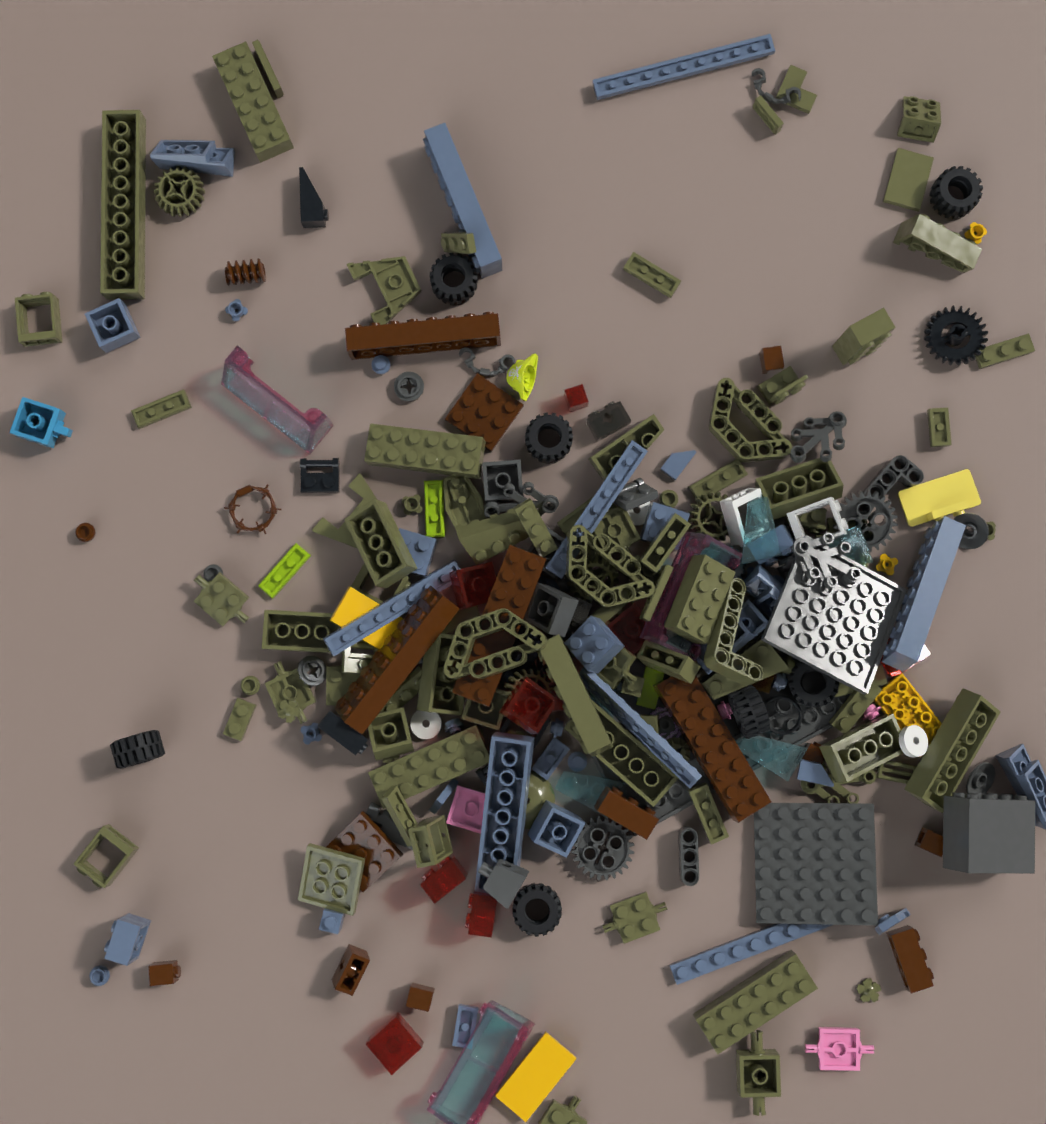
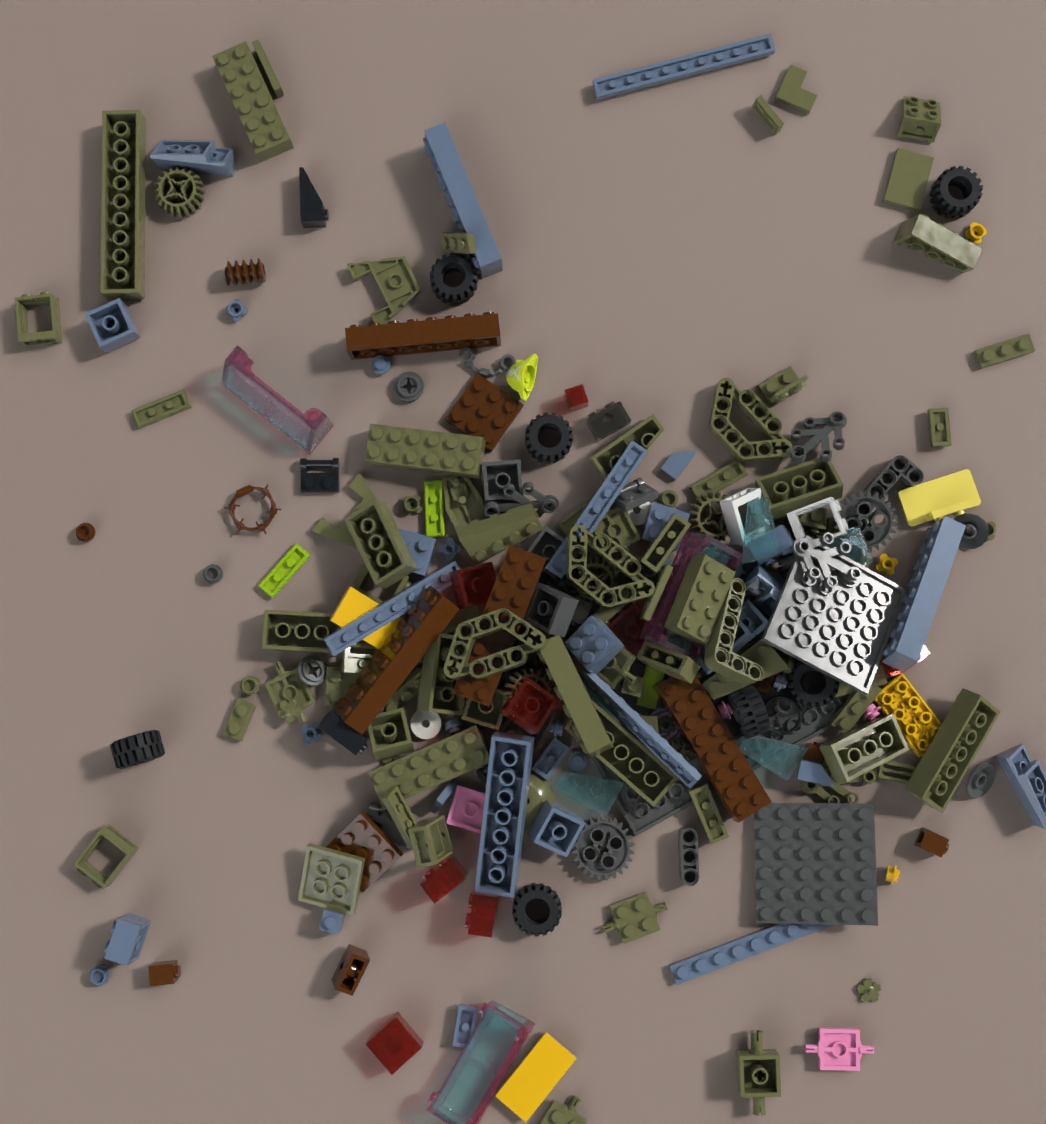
(49, 425): dark azure hinge -> none
(221, 599): olive plate -> none
(420, 997): reddish brown panel -> none
(450, 554): none -> sand blue plate
(503, 880): dark grey torso -> none
(535, 527): olive plate -> none
(626, 812): reddish brown brick -> none
(652, 275): olive plate -> none
(755, 1001): olive brick -> none
(768, 97): dark grey piece -> none
(771, 359): reddish brown panel -> none
(864, 337): olive brick -> none
(887, 922): sand blue wing -> none
(892, 874): none -> yellow plate
(910, 734): white piece -> none
(910, 958): reddish brown brick -> none
(964, 326): black gear -> none
(989, 833): dark grey brick -> none

